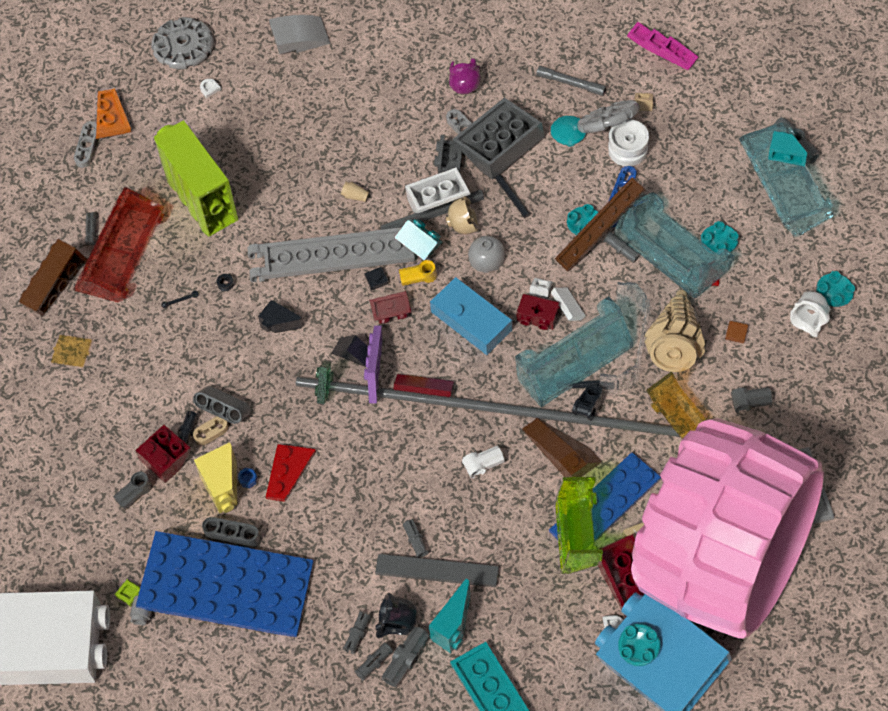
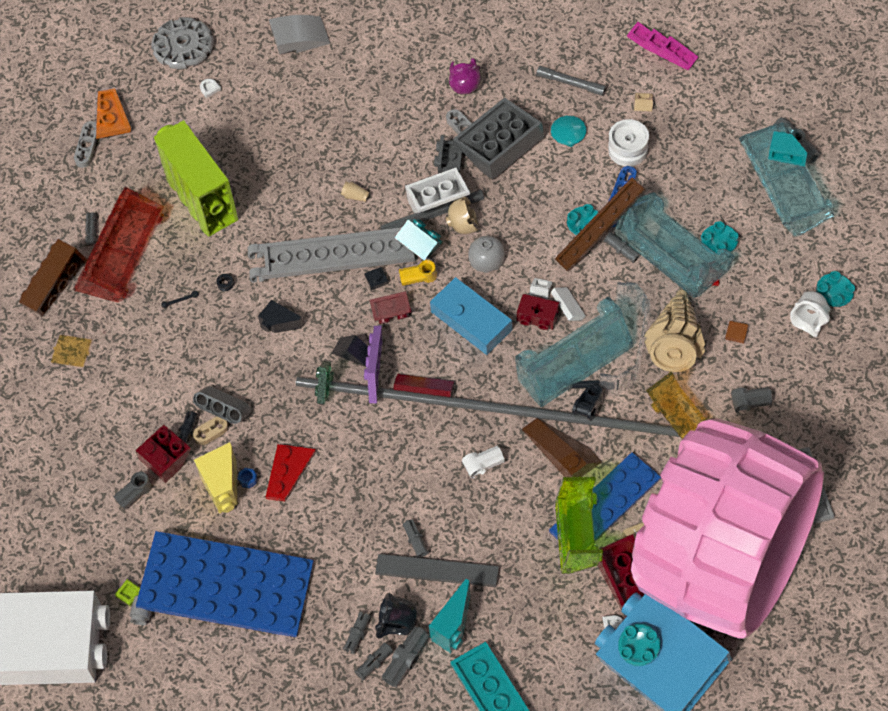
(224, 526): dark grey beam -> none
(515, 200): black bar -> none
(608, 116): light grey plate -> none

